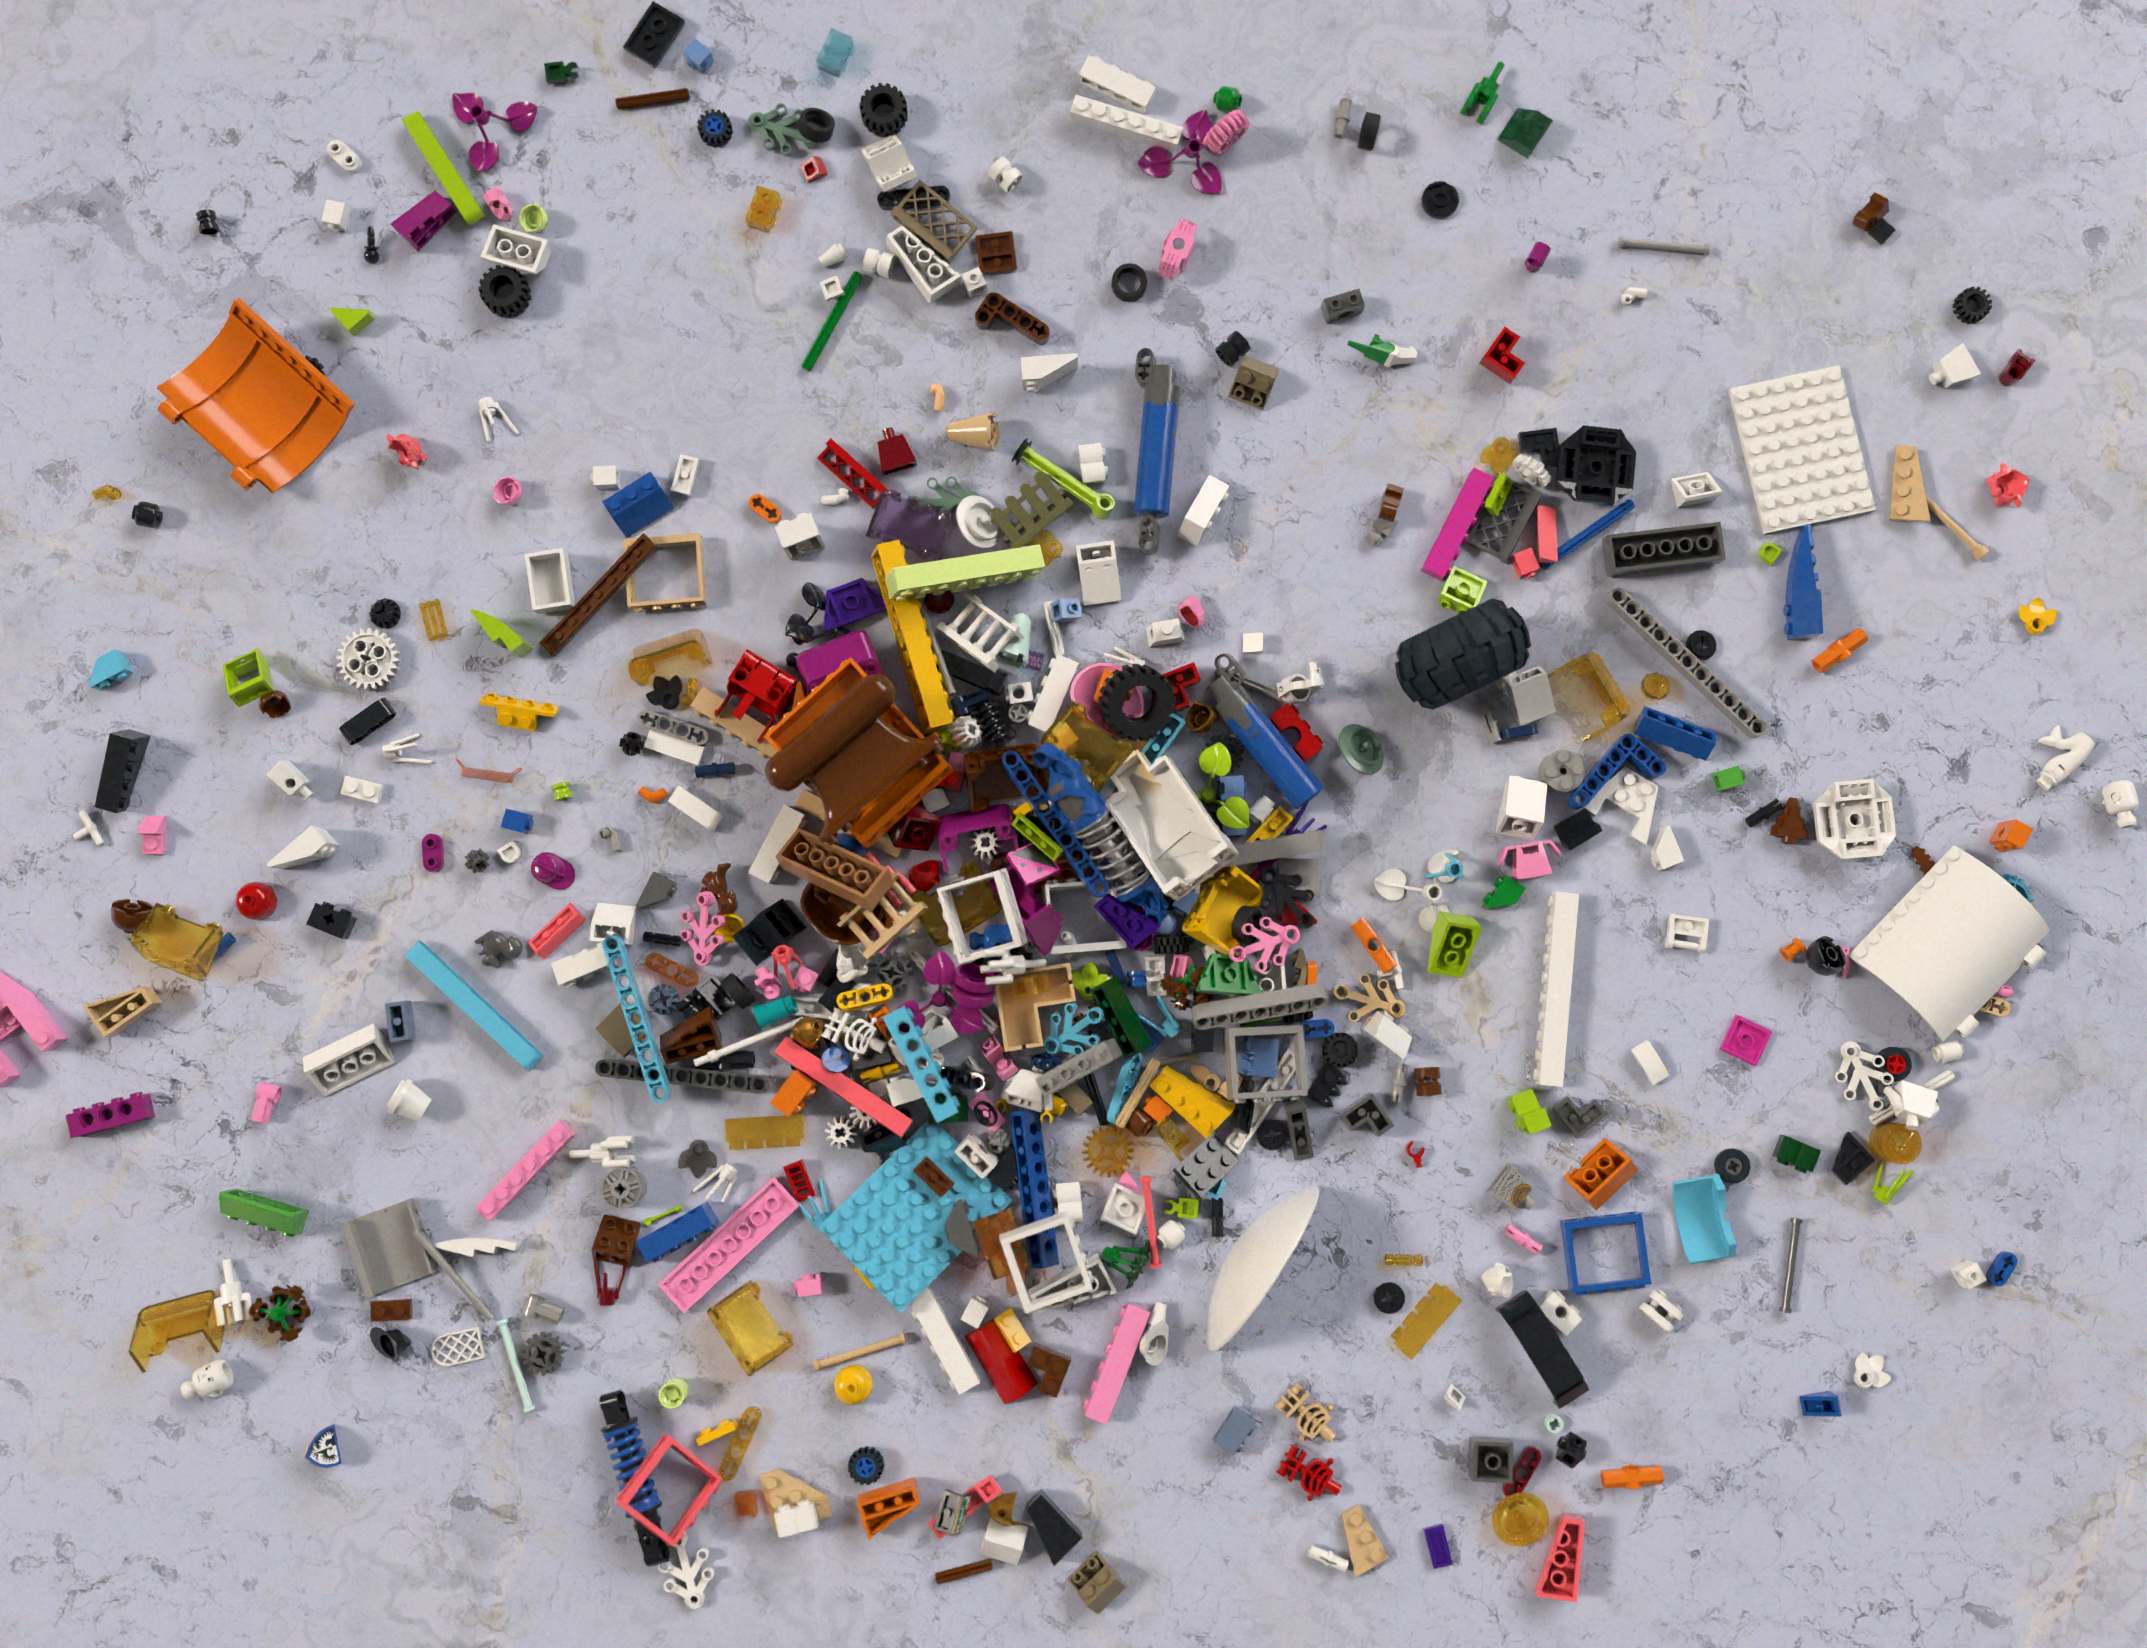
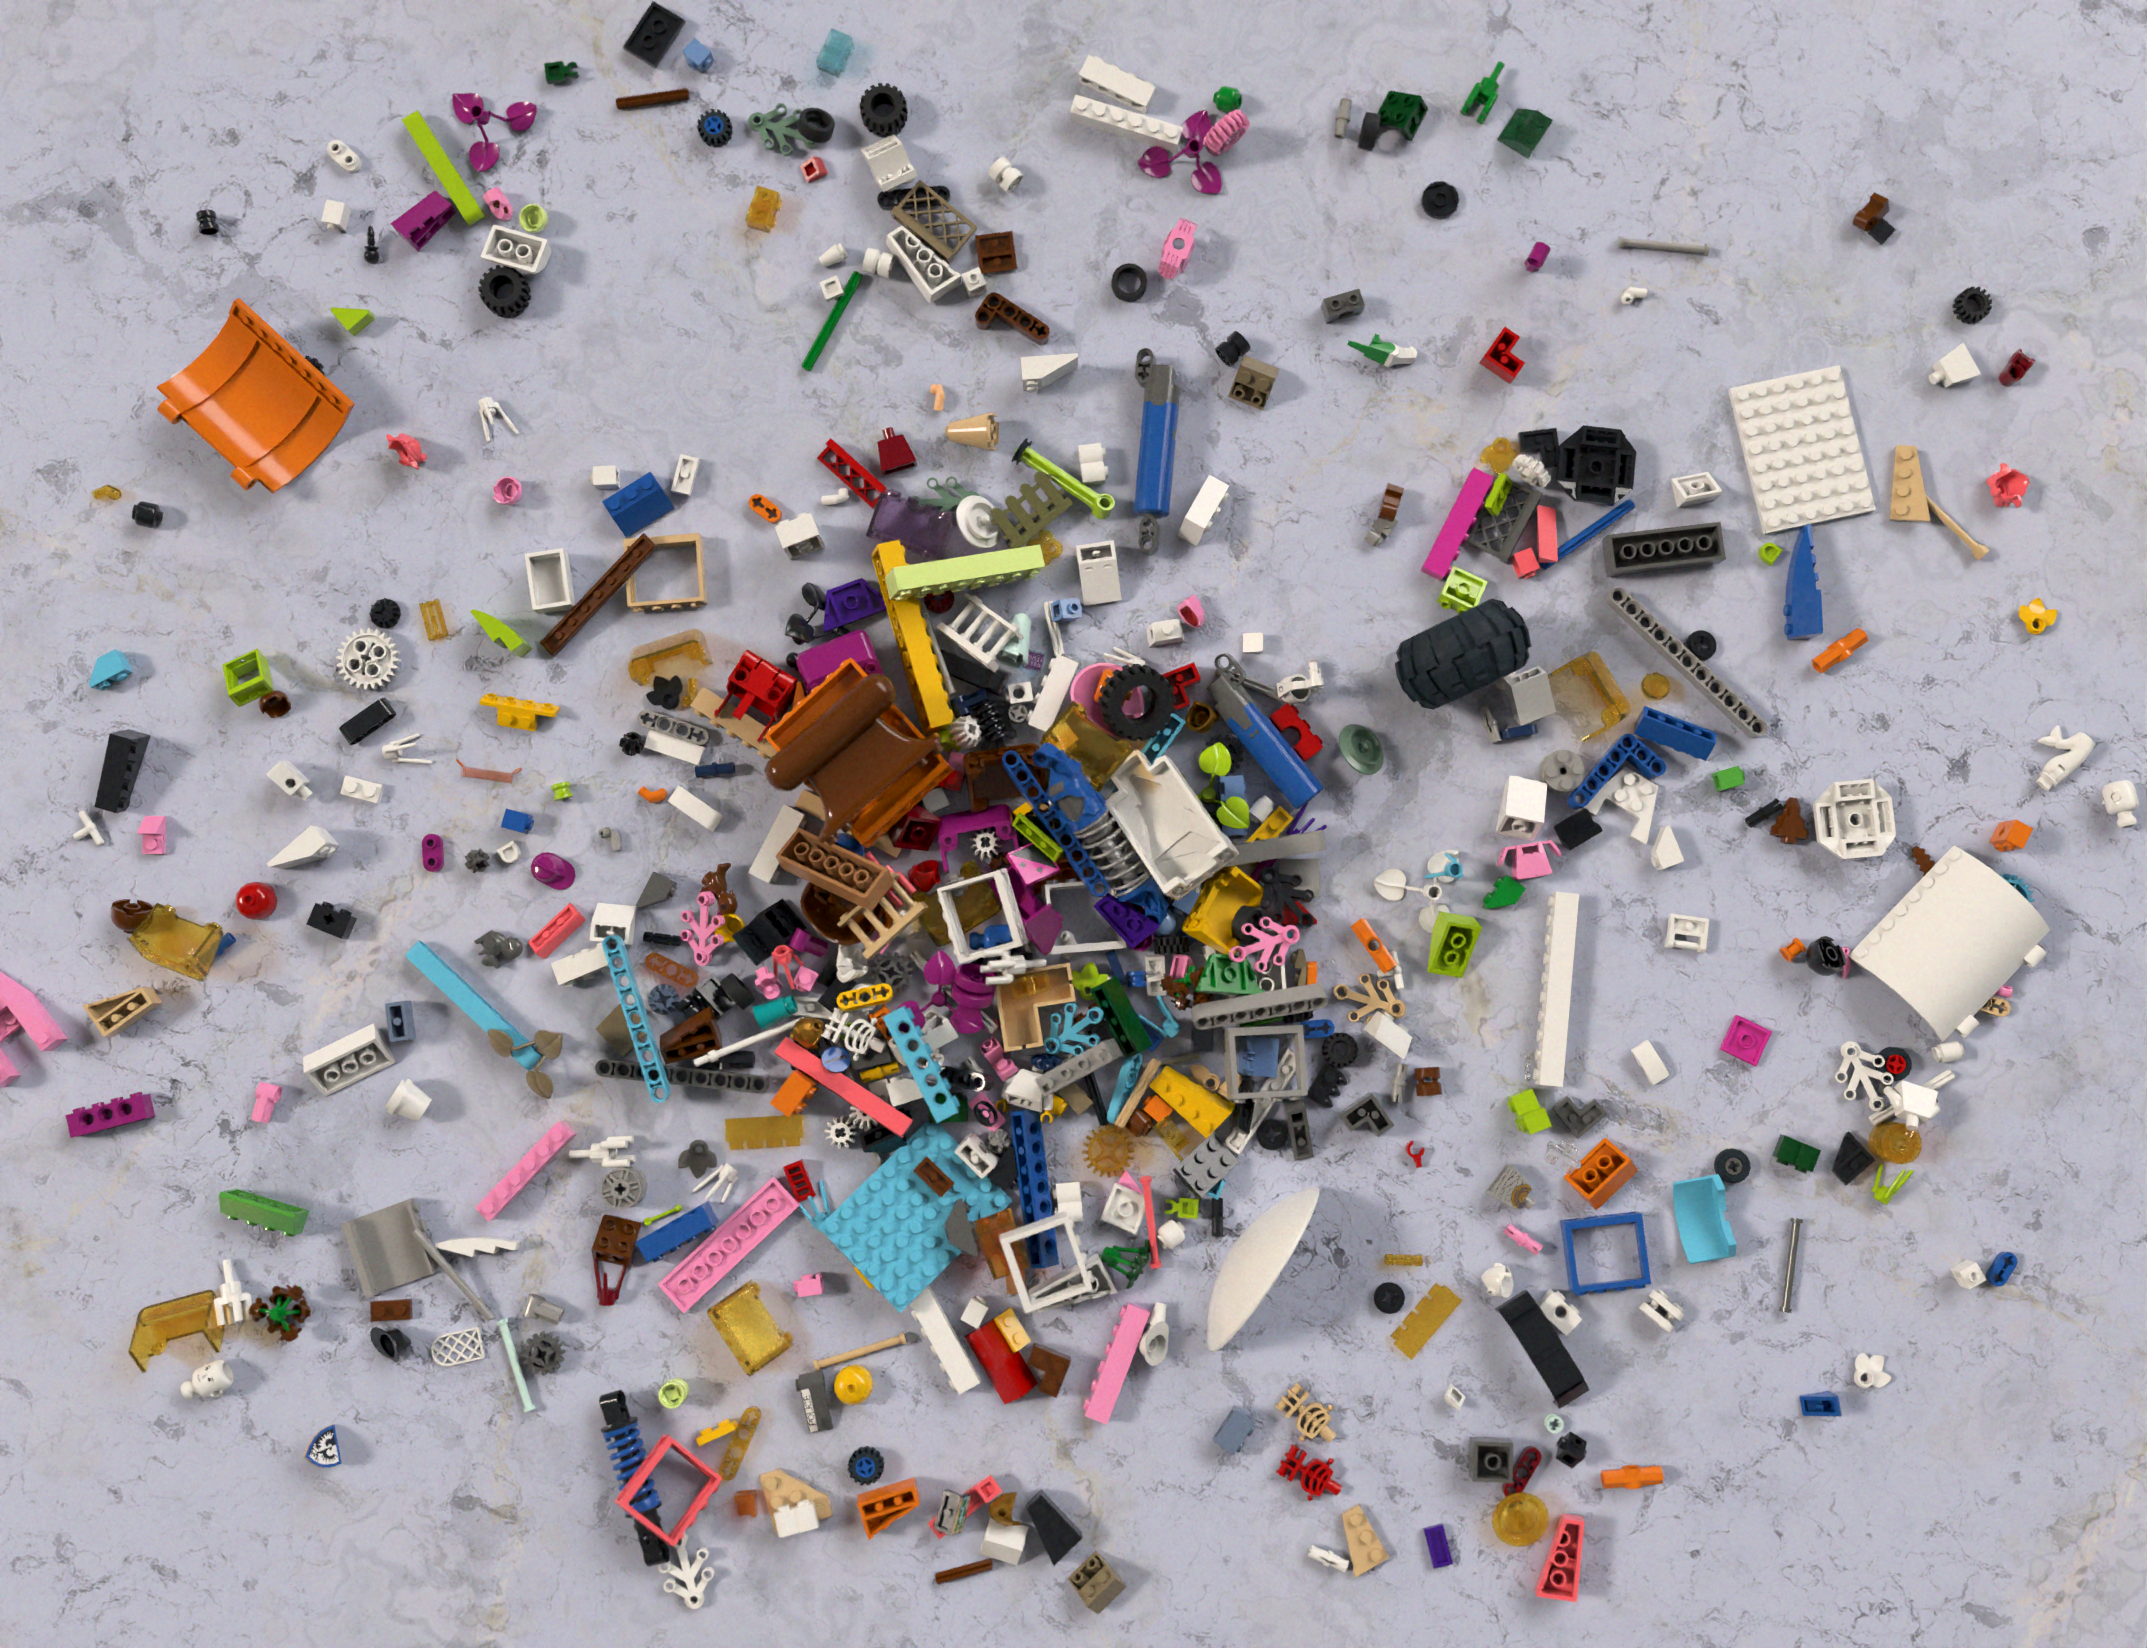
(546, 1043): none -> dark tan plant
(807, 942): none -> magenta piece
(814, 1400): none -> dark grey door
(1403, 112): none -> dark green bracket

